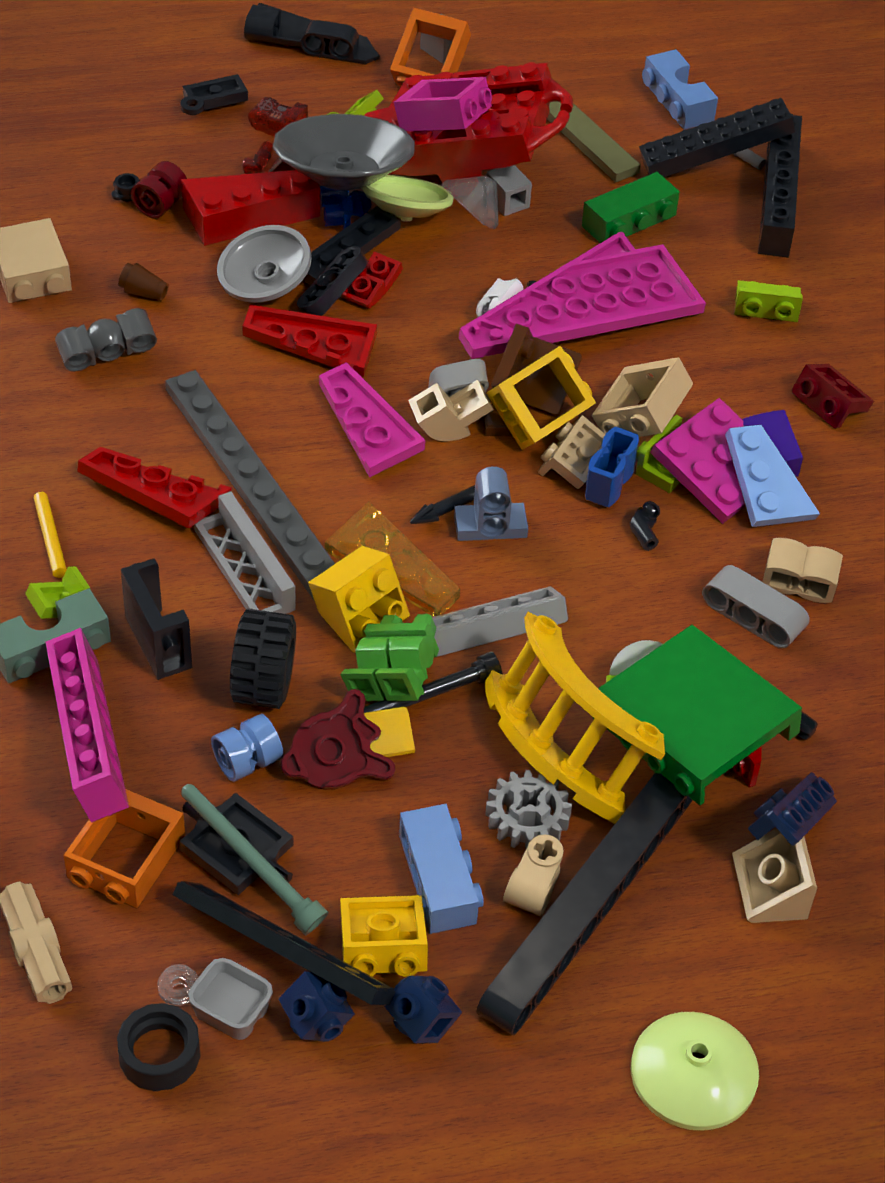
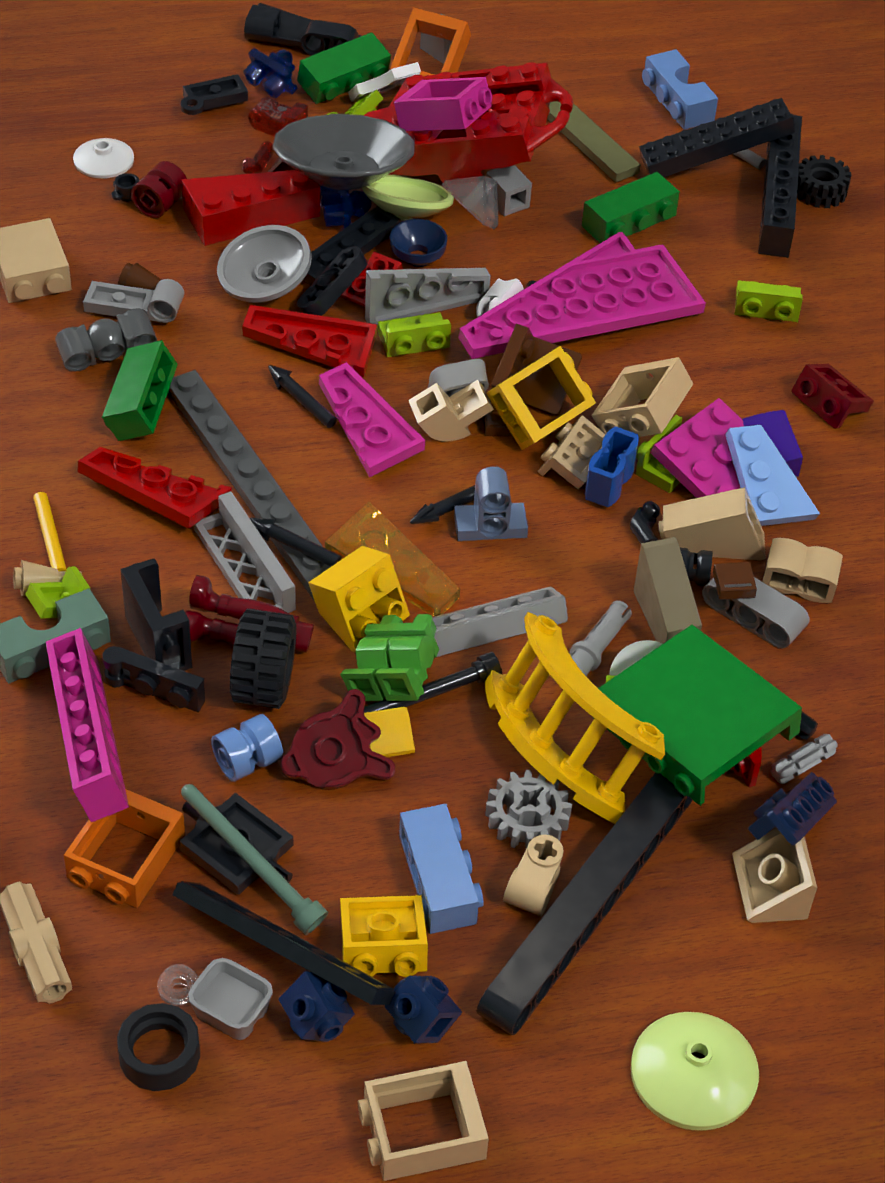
(34, 573): none -> tan cone
(103, 158): none -> white dish
(116, 299): none -> light grey plate
(139, 391): none -> green brick
(153, 678): none -> black plate
(206, 600): none -> dark red piece
(268, 529): none -> black piece
(275, 68): none -> clear blue hips
(282, 379): none -> black piece
(343, 67): none -> green brick
(384, 82): none -> white tile
(414, 334): none -> lime bracket
(418, 236): none -> dark blue piece
(419, 1086): none -> tan window
(421, 291): none -> light grey wing
(588, 652): none -> light grey pin
(665, 589): none -> dark tan slope
(702, 562): none -> black wheel
(716, 524): none -> tan slope
(734, 580): none -> reddish brown tile
(804, 758): none -> light grey axle
(823, 181): none -> black tyre

